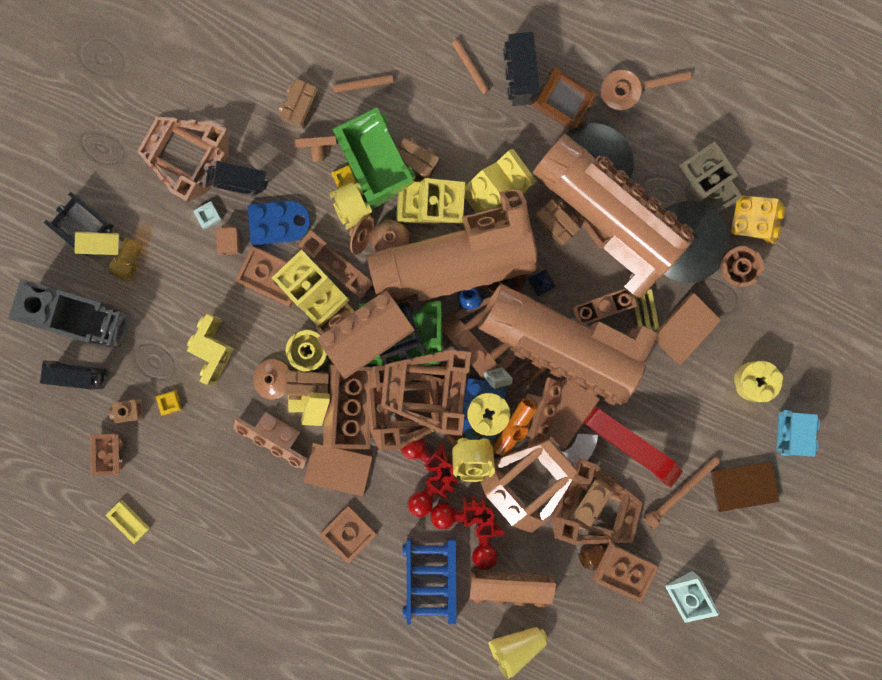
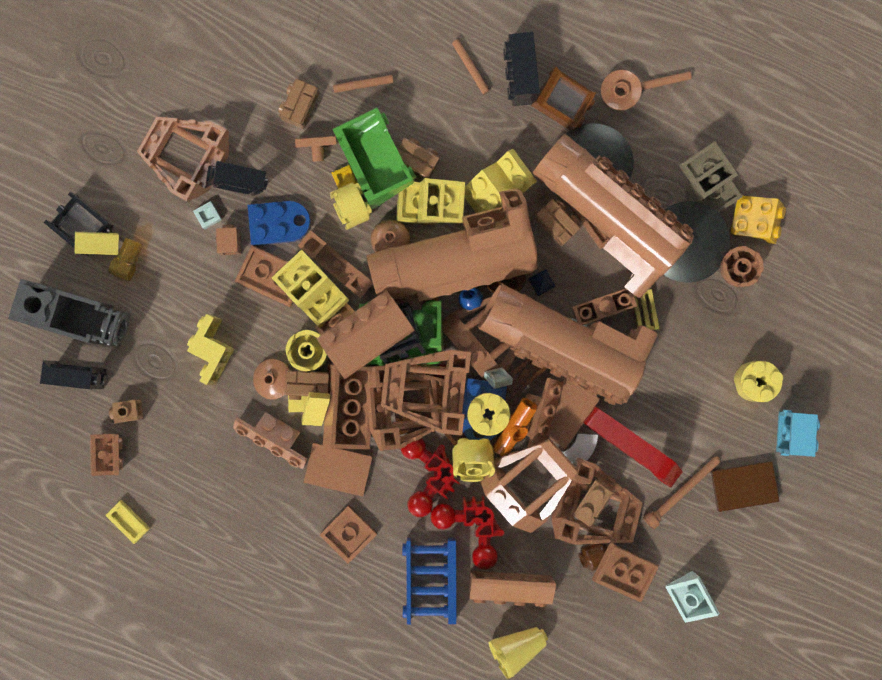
(168, 402): yellow tile -> none
(361, 234): nougat dish -> none
(686, 328): nougat tile -> none

